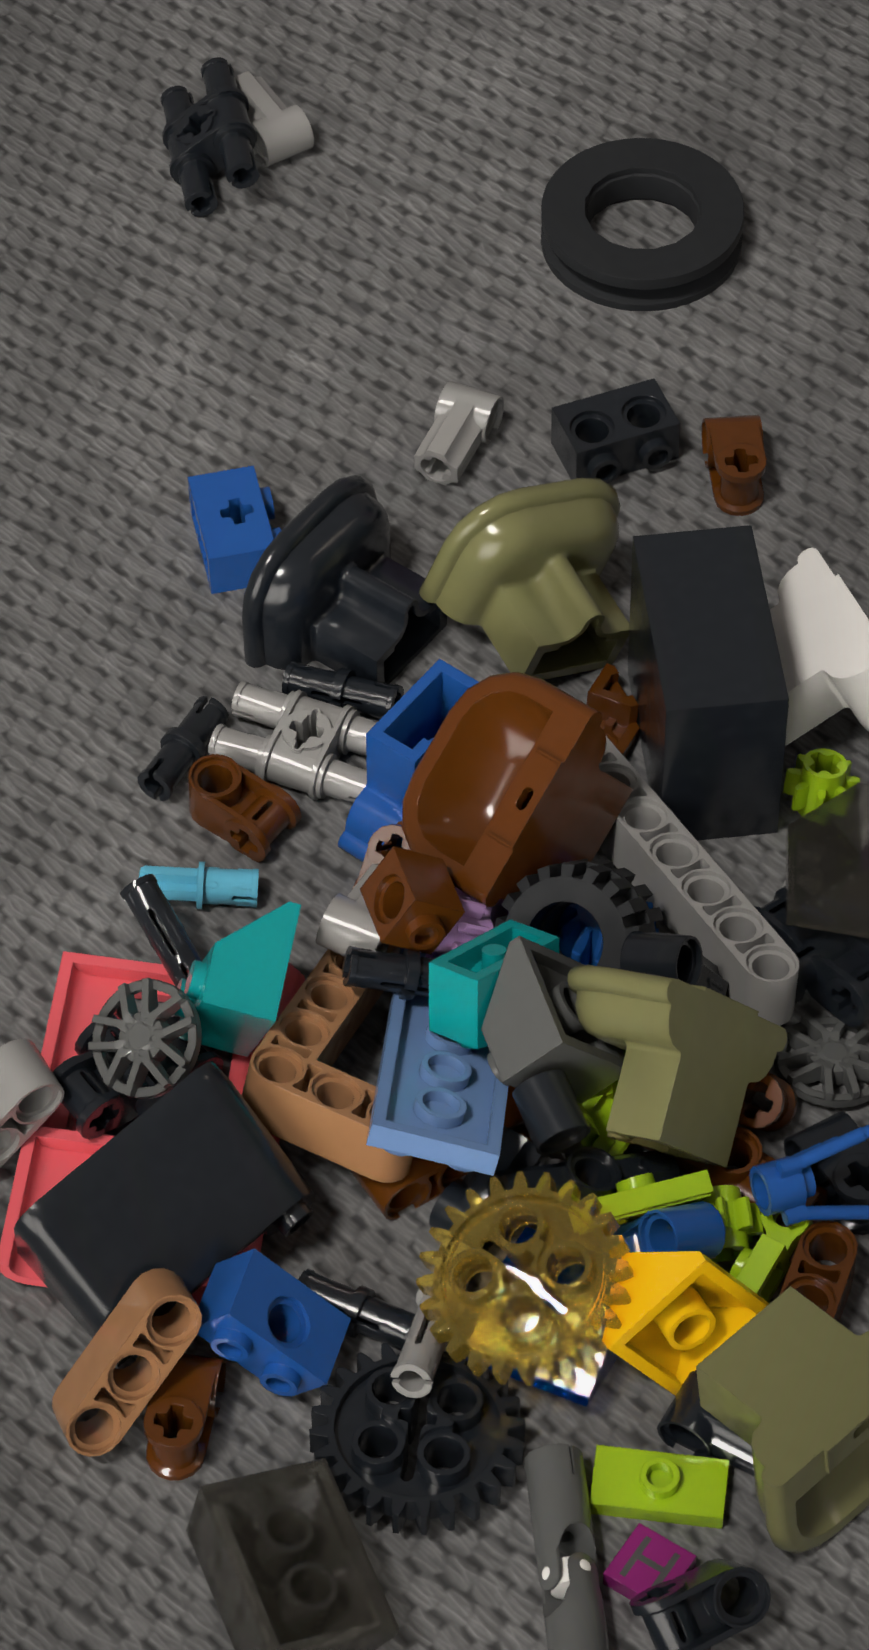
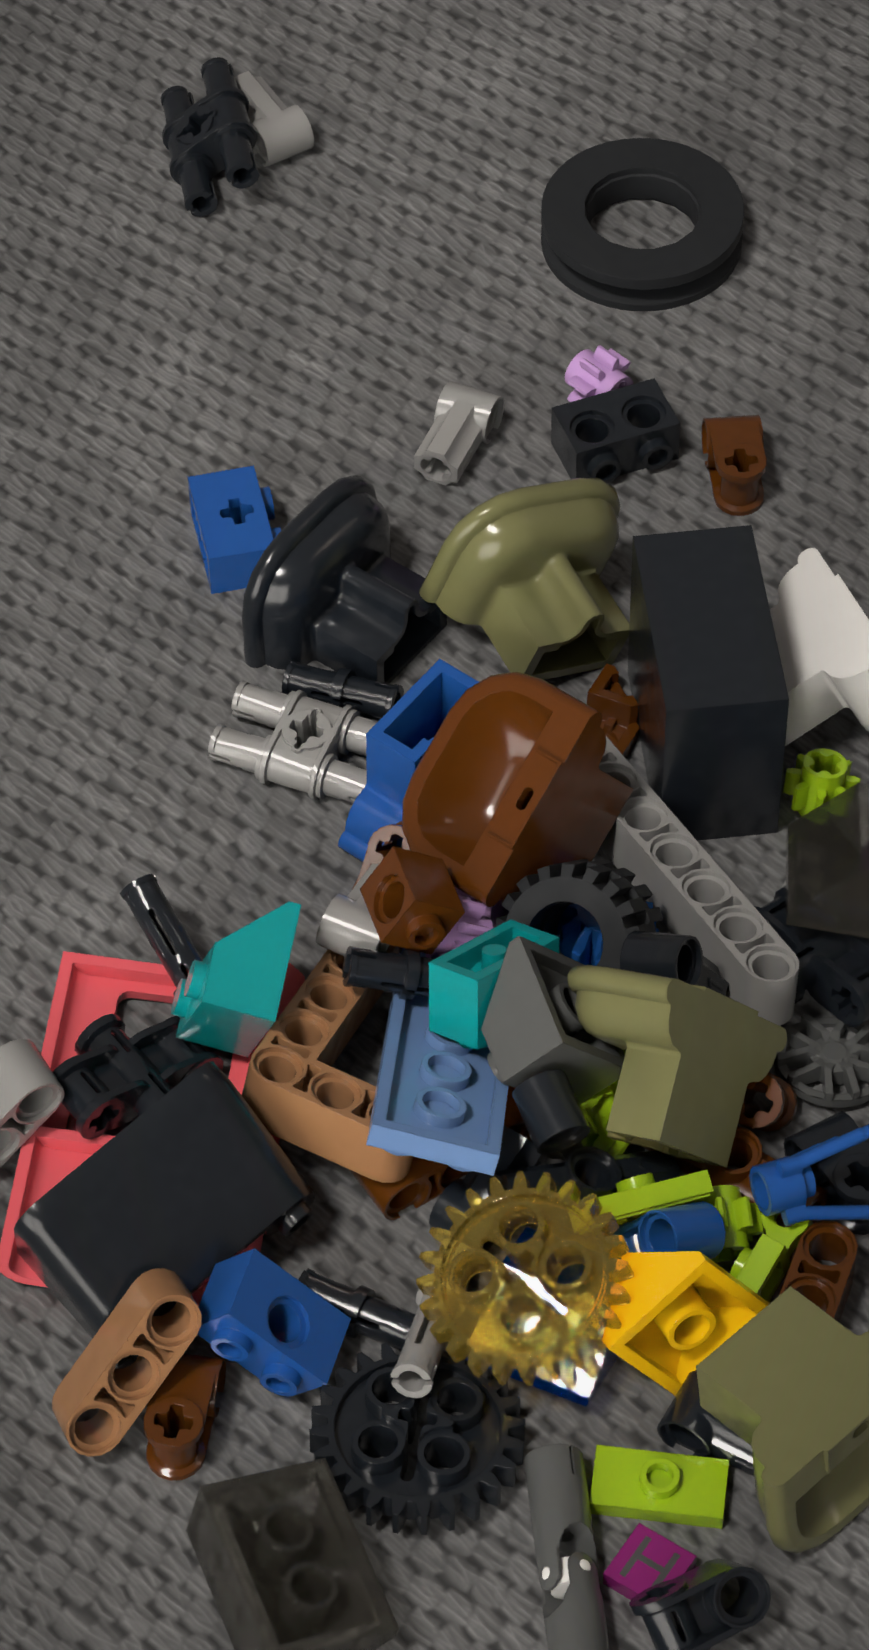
(145, 1038): dark grey wheel -> none
(181, 748): black pin -> none
(207, 884): medium azure axle -> none
(239, 805): reddish brown piece -> none
(596, 373): none -> lavender gear

